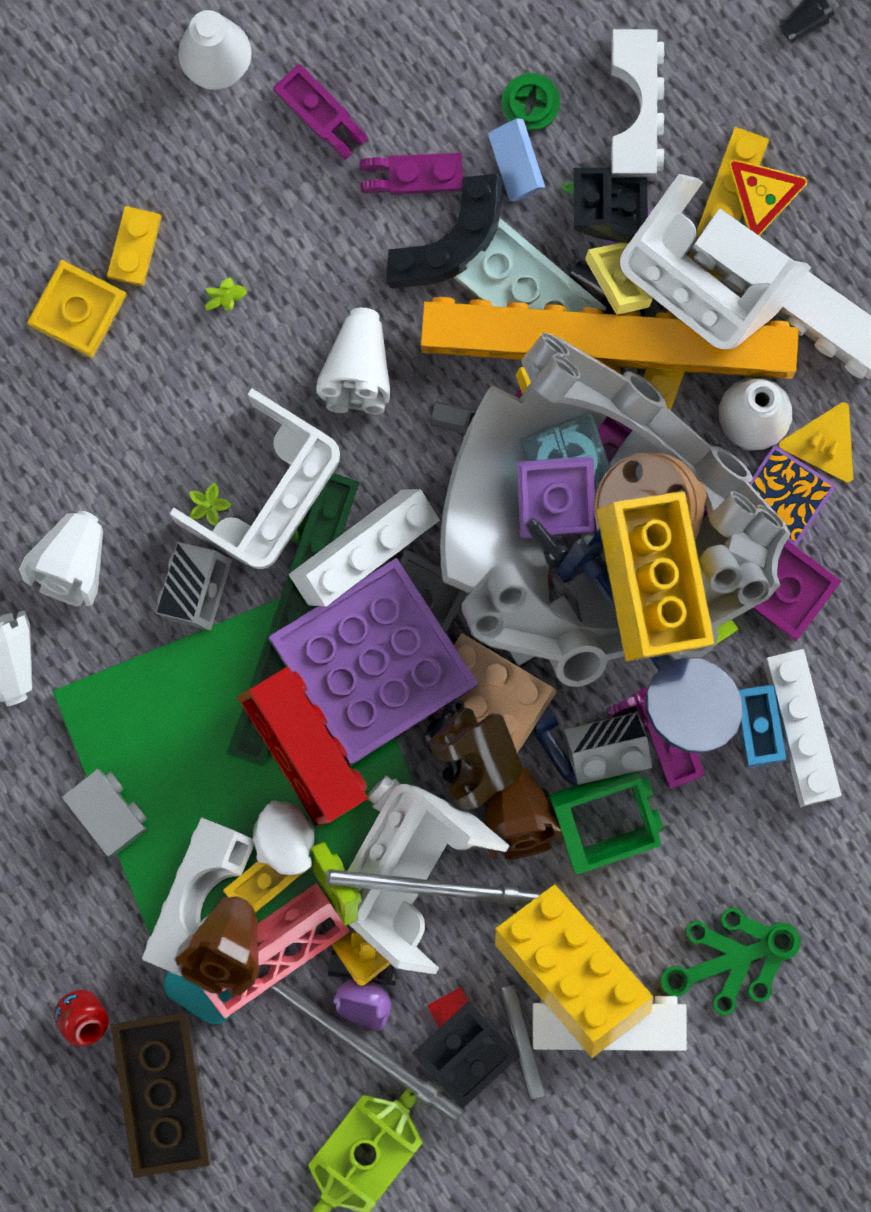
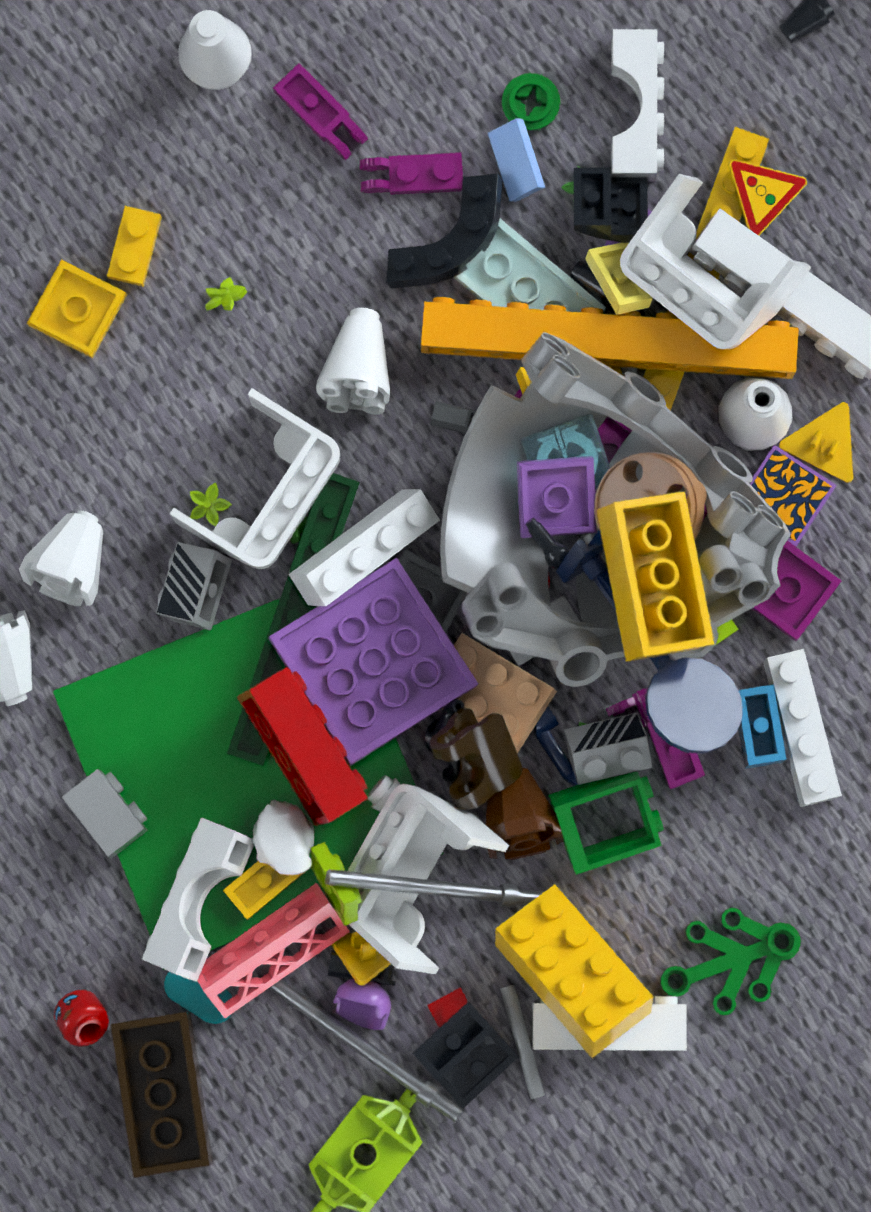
(222, 949): reddish brown cone -> none

